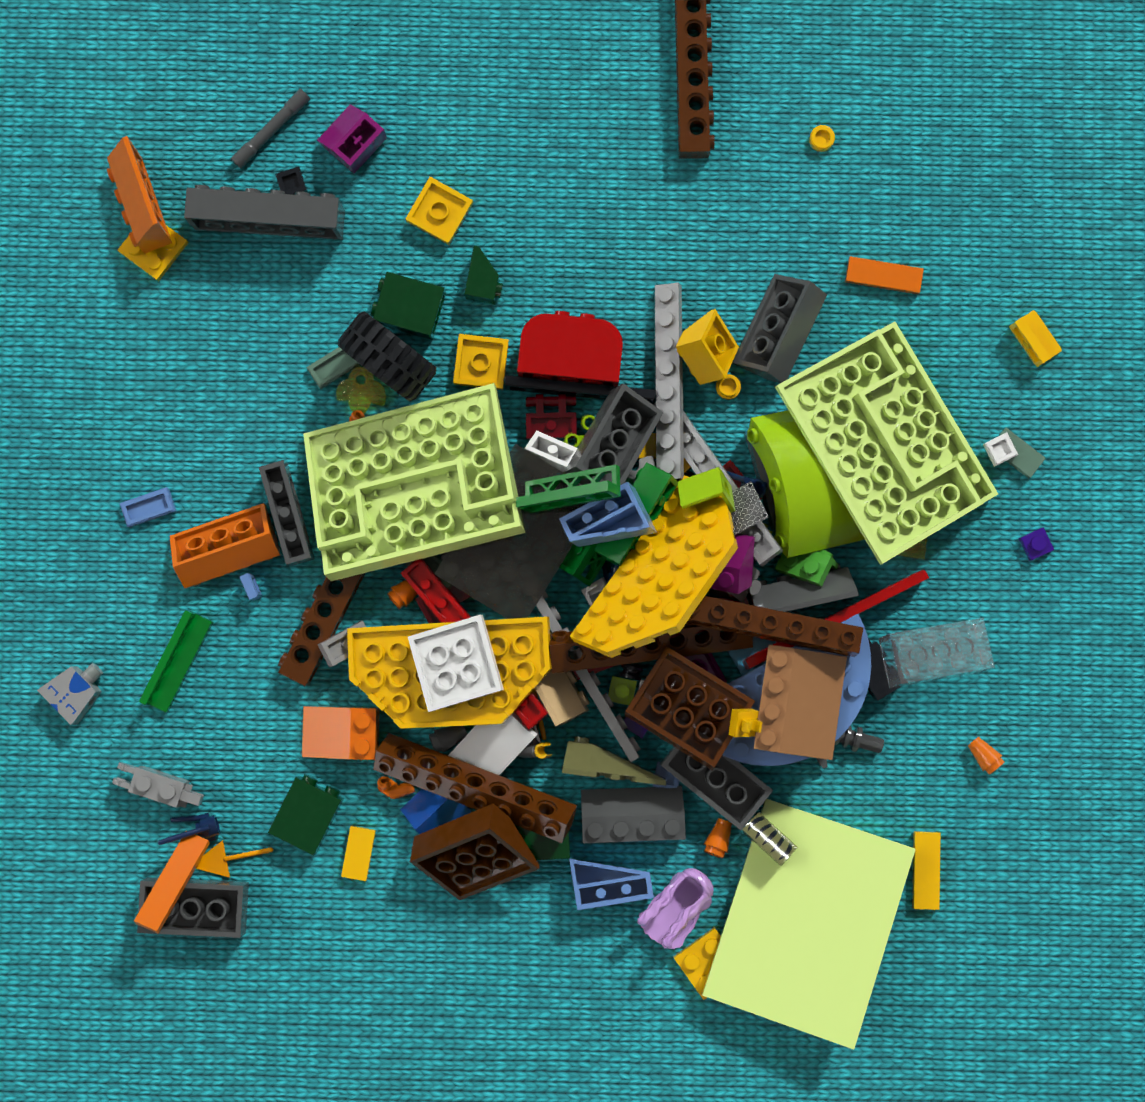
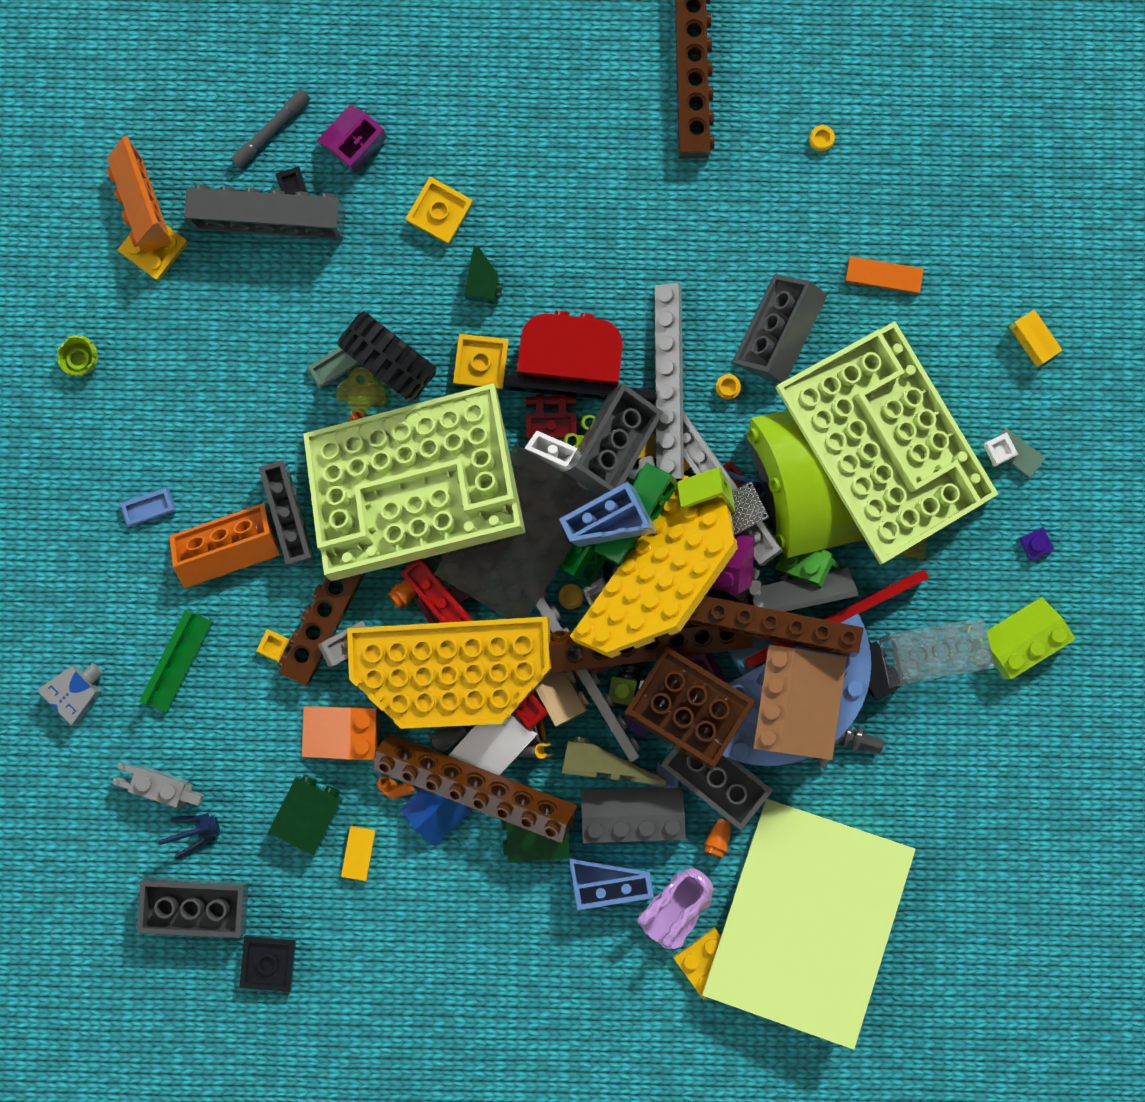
(77, 355): none -> lime hair
(171, 883): orange tile -> none
(216, 860): light orange piece -> none
(251, 586): medium blue tile -> none
(268, 963): none -> black plate
(273, 645): none -> yellow tile
(408, 305): dark green brick -> none
(455, 663): white plate -> none
(473, 852): reddish brown slope -> none
(571, 596): none -> yellow plate
(572, 494): green fence -> none
(707, 348): yellow slope -> none
(744, 723): yellow tile -> none
(769, 838): olive brick -> none
(926, 870): yellow tile -> none
(985, 755): orange cone -> none
(1027, 638): none -> lime slope

